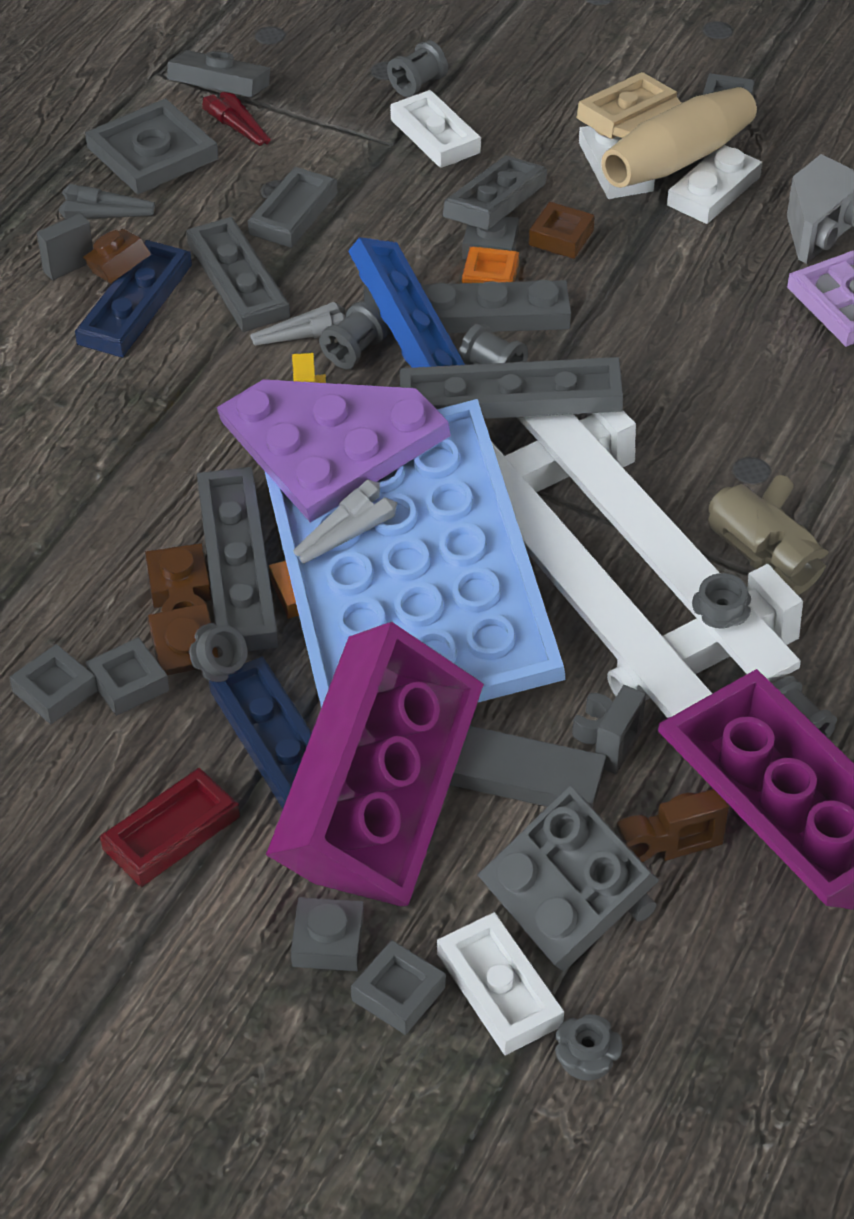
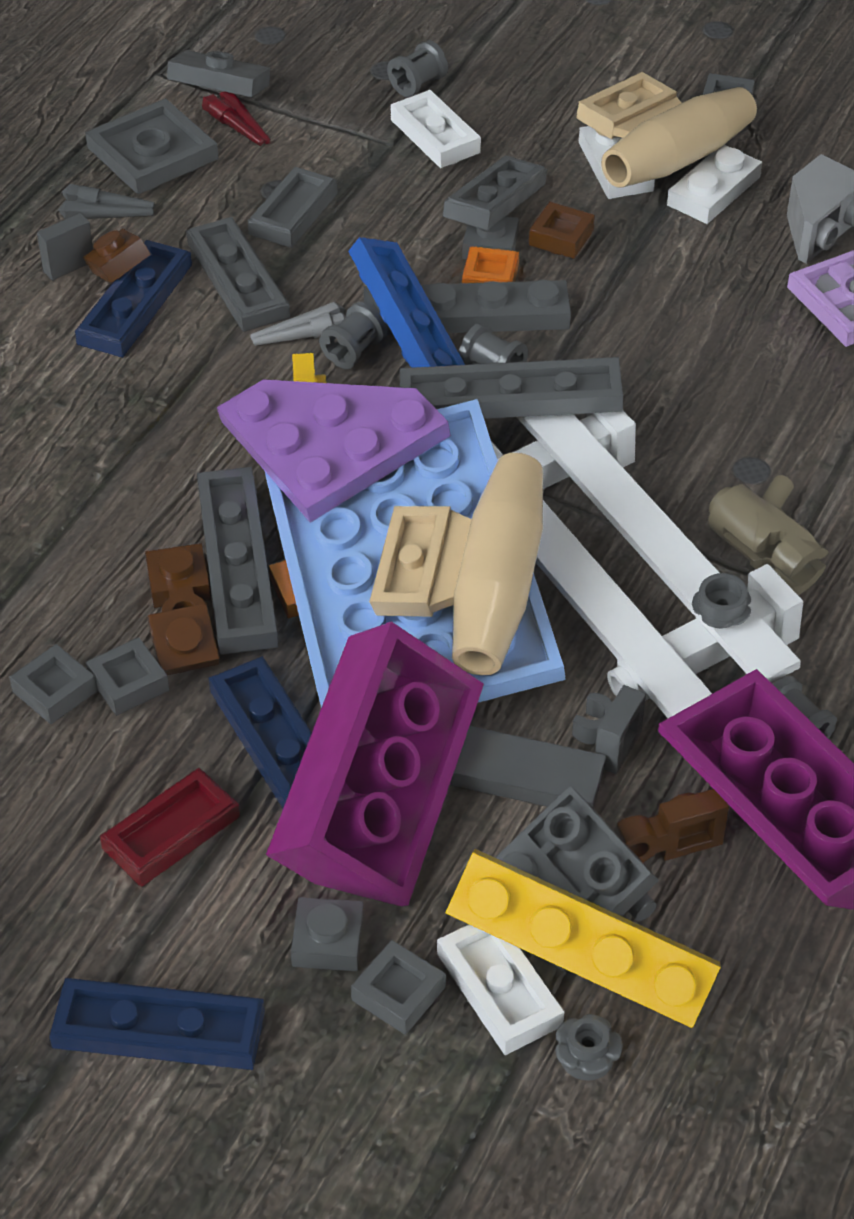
(158, 1023): none -> dark blue tile
(231, 649): dark grey plate -> none
(352, 517): light grey piece -> none
(475, 563): none -> tan plate
(583, 938): none -> yellow plate

